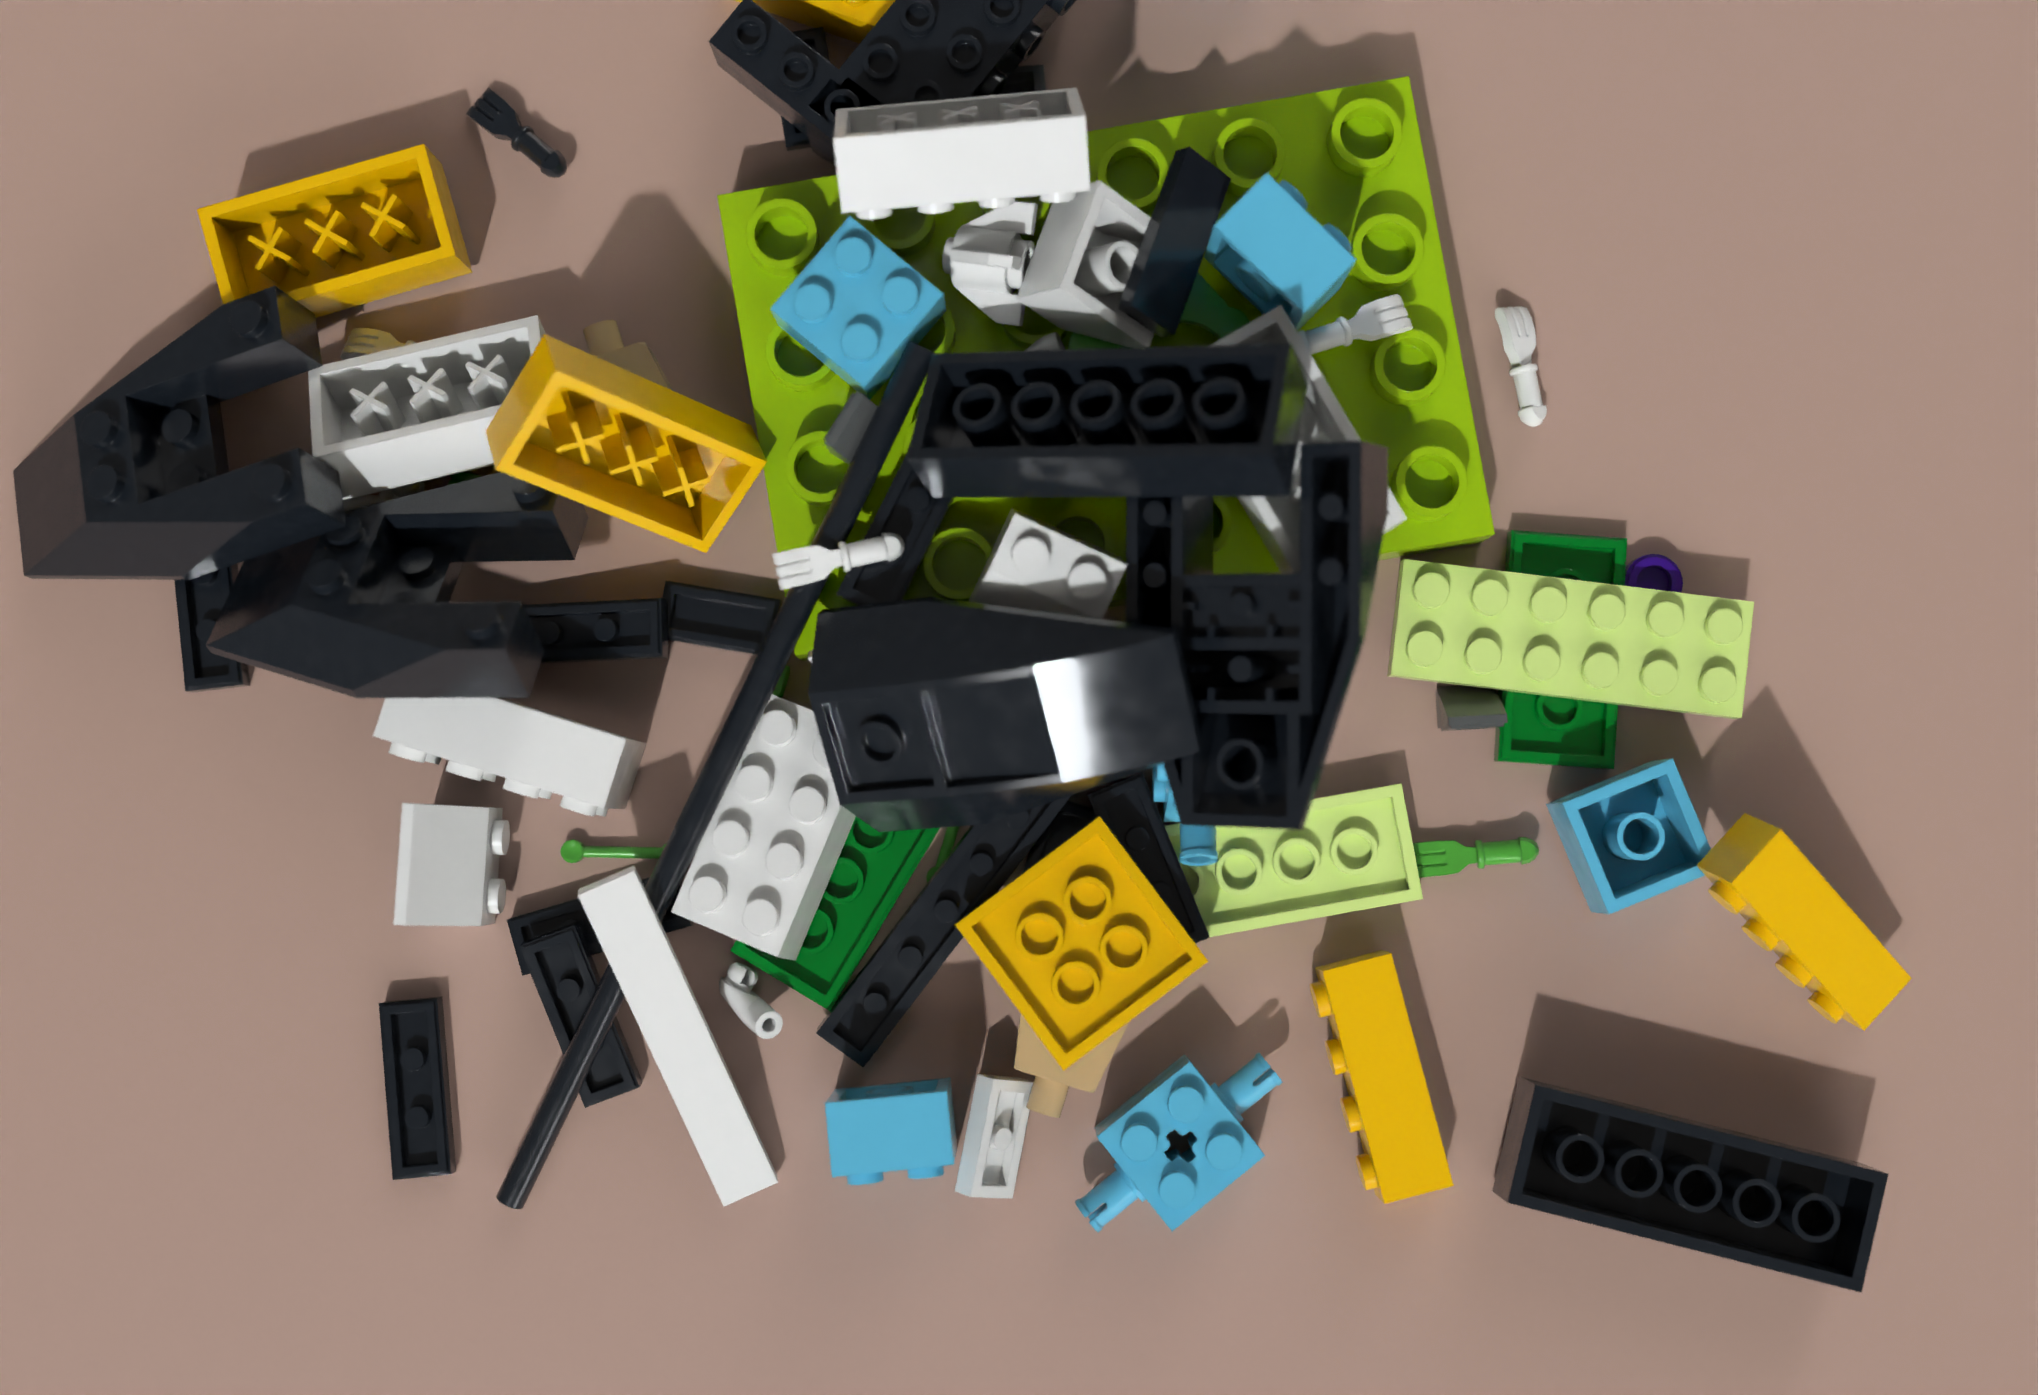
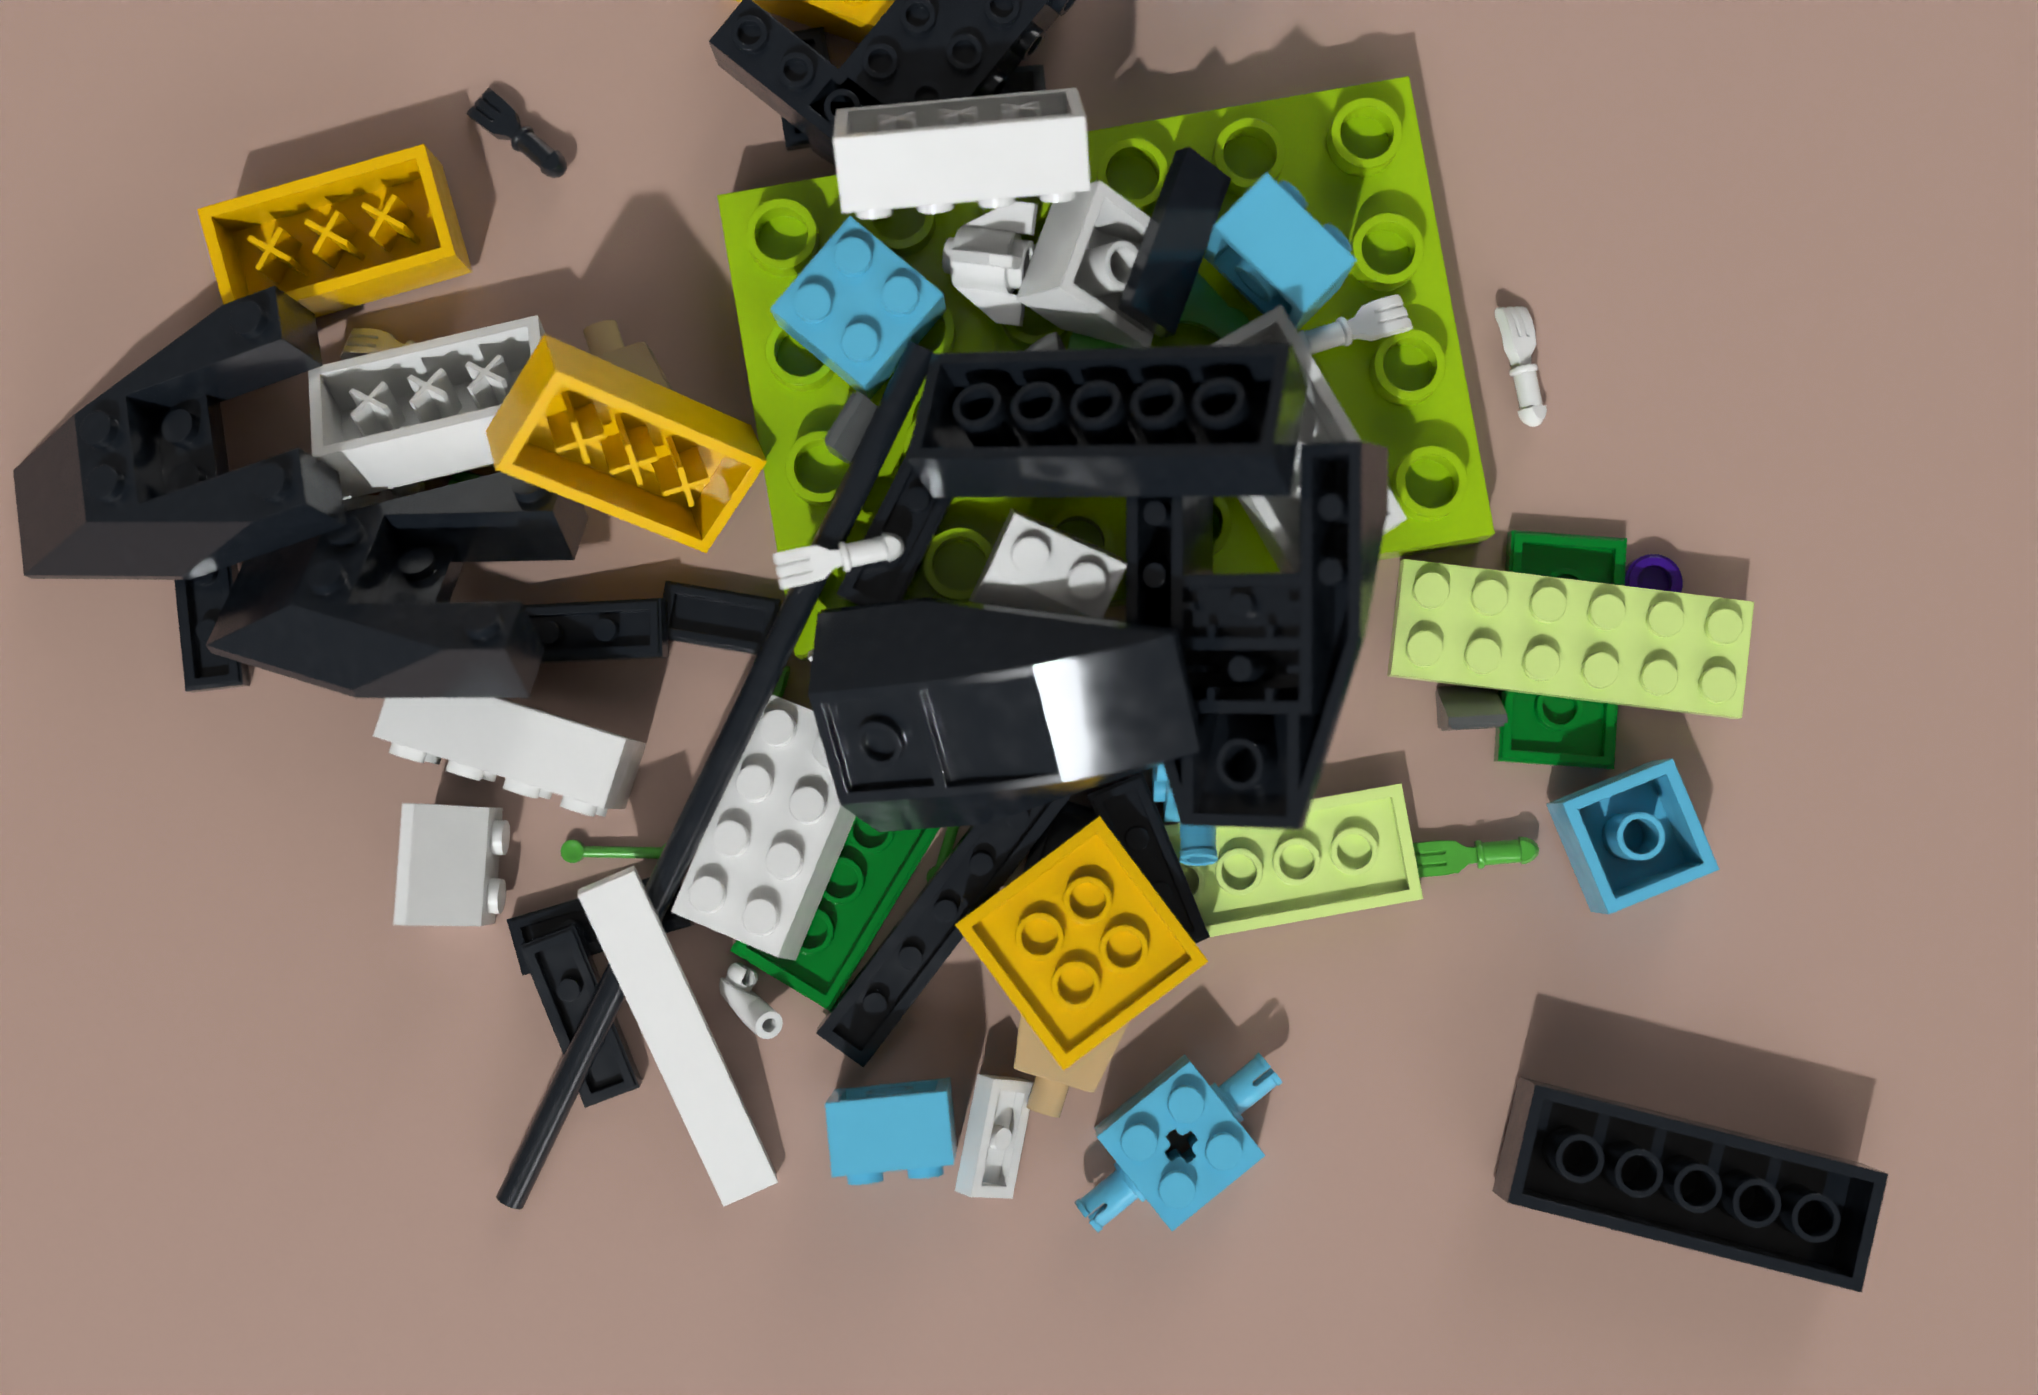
(417, 1088): black tile -> none
(1382, 1077): yellow brick -> none
(1803, 922): yellow brick -> none

